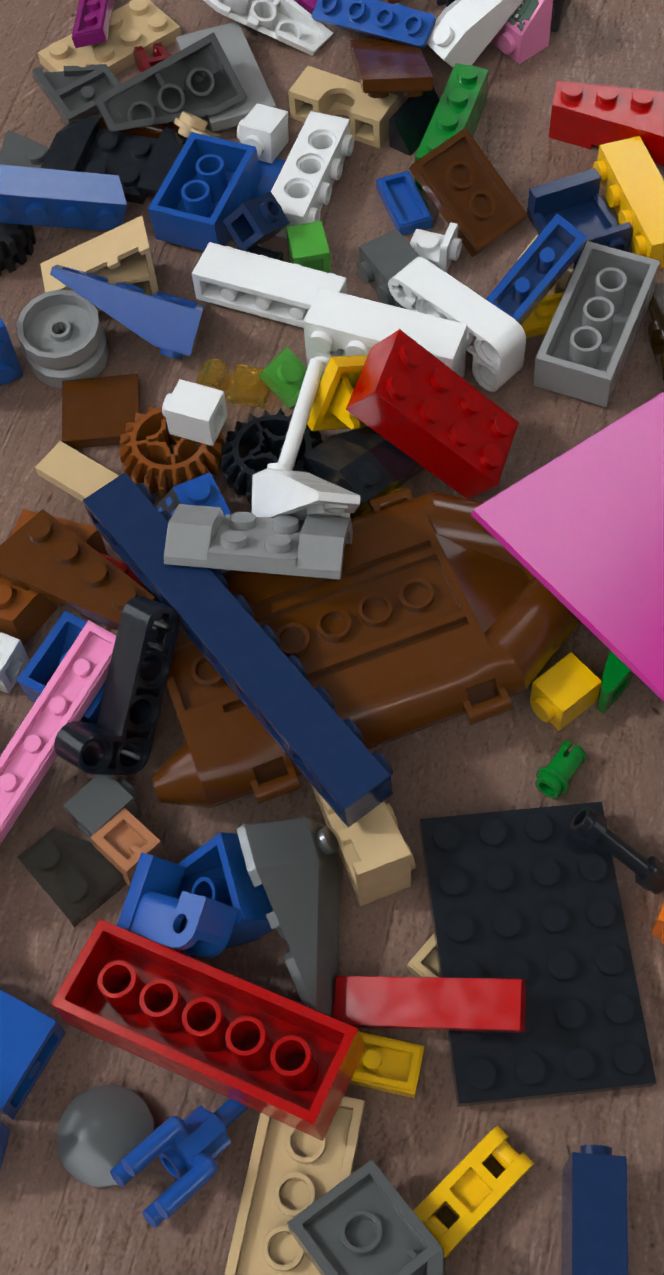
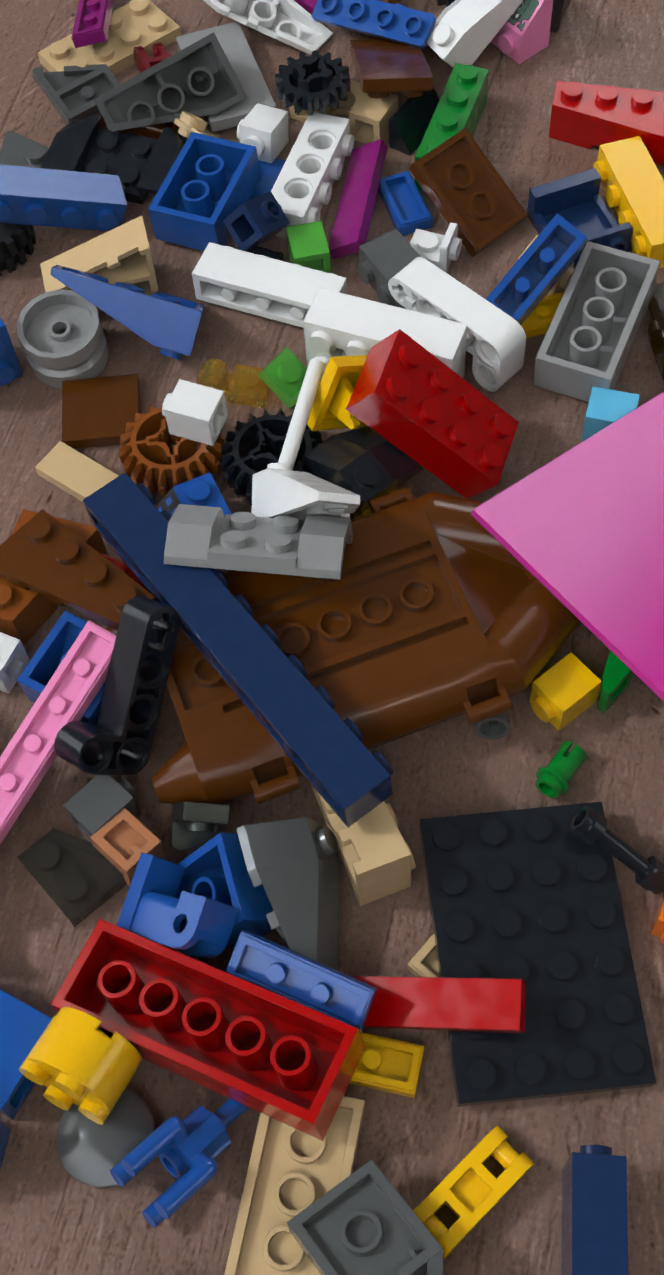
(81, 1064): none -> yellow brick
(196, 824): none -> pearl dark grey bracket
(301, 979): none -> blue tile
(312, 82): none -> black gear
(357, 199): none -> magenta tile
(495, 729): none -> dark grey hinge
(605, 408): none -> medium azure brick

